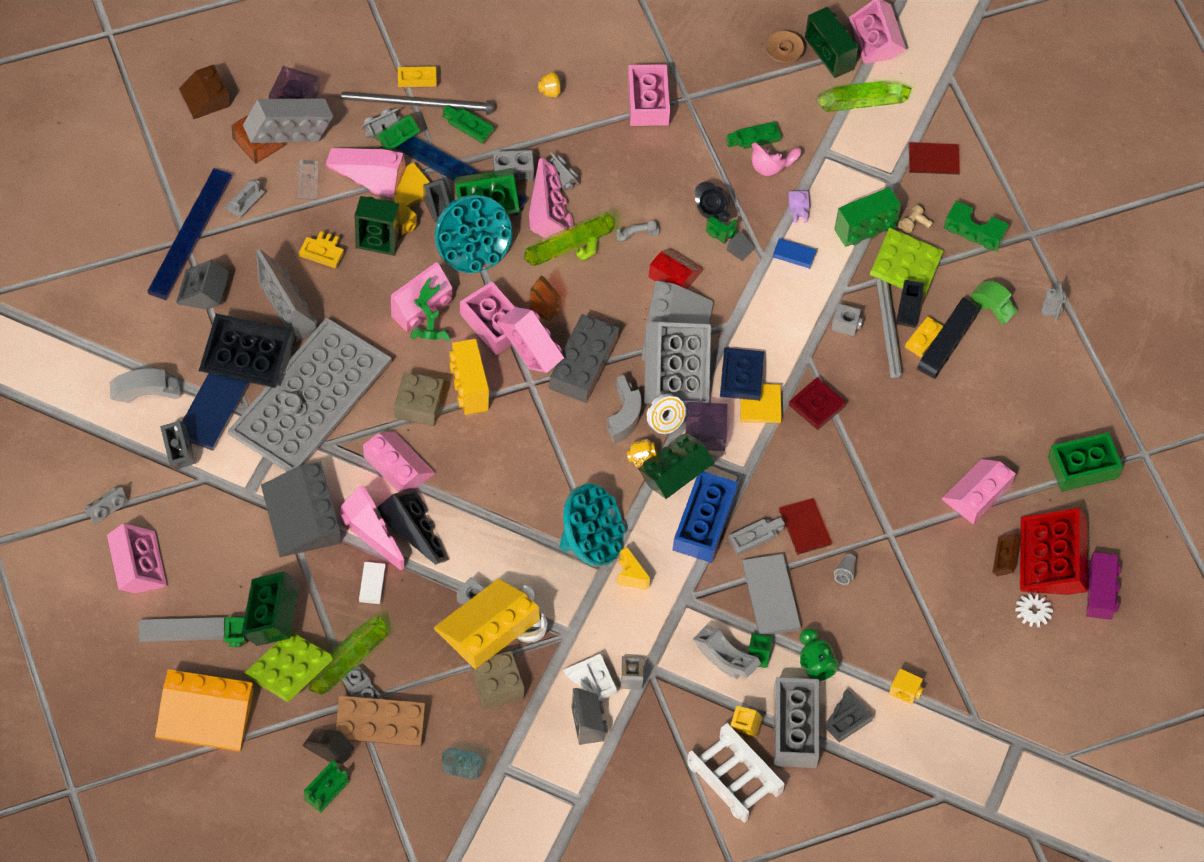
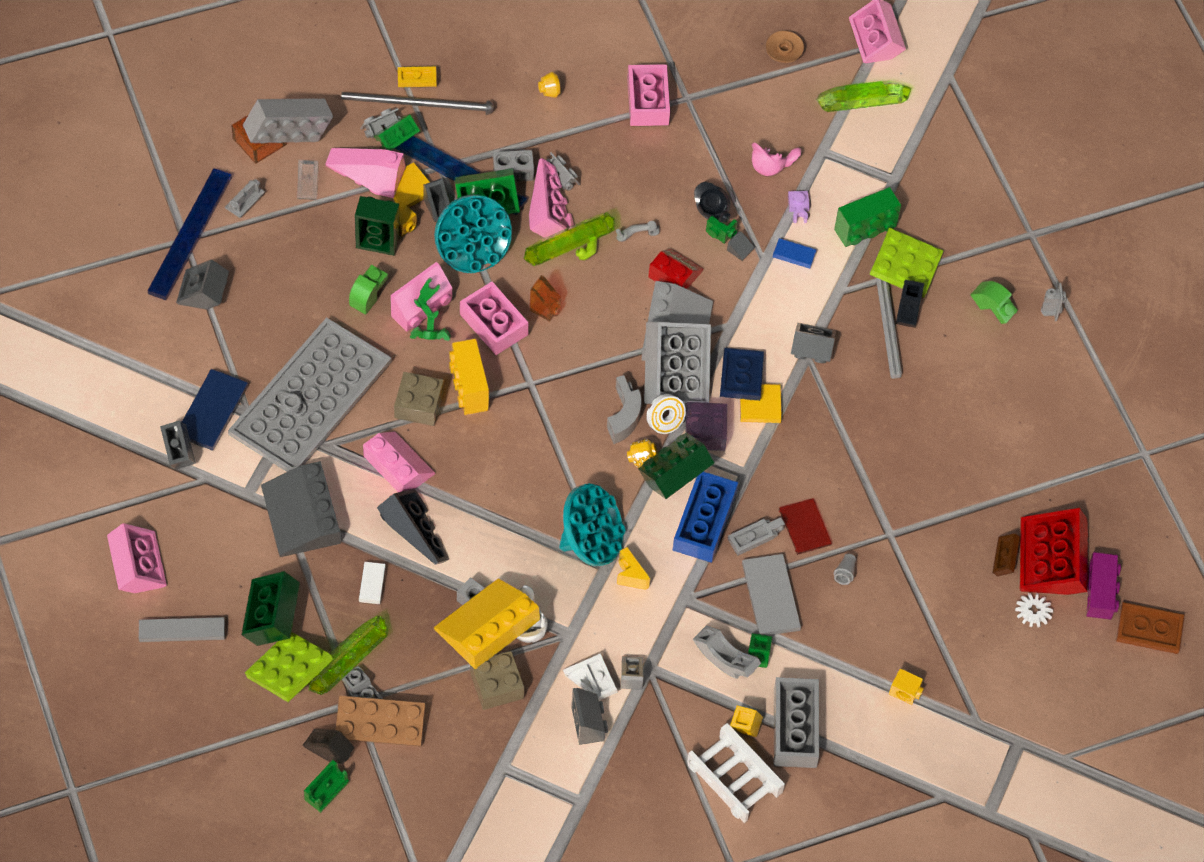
(108, 504): light grey hinge -> none
(143, 382): light grey arch -> none
(204, 710): light orange slope -> none
(205, 92): reddish brown slope -> none
(233, 631): green bracket -> none
(247, 350): black slope -> none
(284, 297): light grey slope -> none
(295, 85): brick -> none
(322, 250): yellow hinge -> none
(361, 517): bright pink wedge -> none
(365, 289): none -> bright green brick
(468, 123): green hinge -> none
(468, 760): clear light blue beam -> none
(531, 339): bright pink brick -> none
(584, 358): dark grey brick -> none
(758, 134): green hinge -> none
(813, 342): none -> dark grey slope
(817, 403): dark red plate -> none
(817, 656): green piece -> none
(831, 42): dark green brick -> none
(846, 313): light grey brick -> none
(847, 717): dark grey wing -> none
(907, 224): tan piece -> none
(923, 337): yellow plate -> none
(934, 158): clear red piece -> none
(948, 338): black beam -> none
(980, 489): bright pink slope -> none
(988, 235): green arch -> none
(1085, 462): green brick -> none
(1150, 628): none -> dark orange tile

